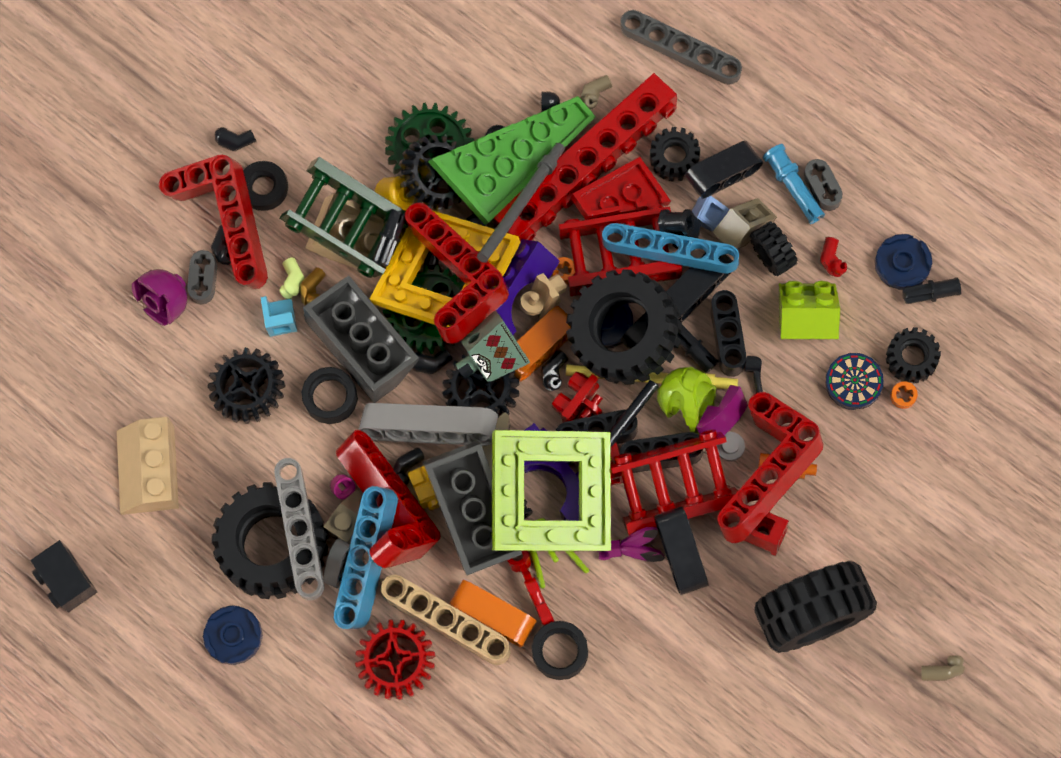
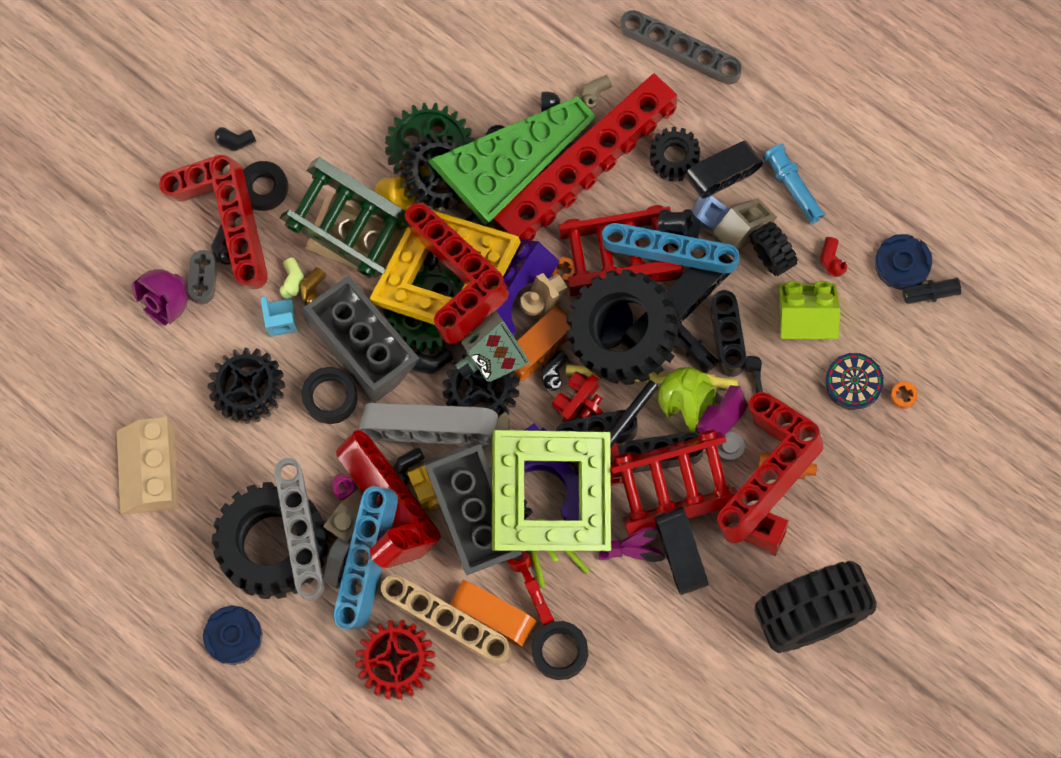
(63, 577): black brick -> none
(389, 237): black axle -> none
(545, 167): dark grey bar -> none
(621, 192): red wing -> none
(828, 182): dark grey beam -> none
(917, 339): black tyre -> none
(943, 673): dark tan arm -> none

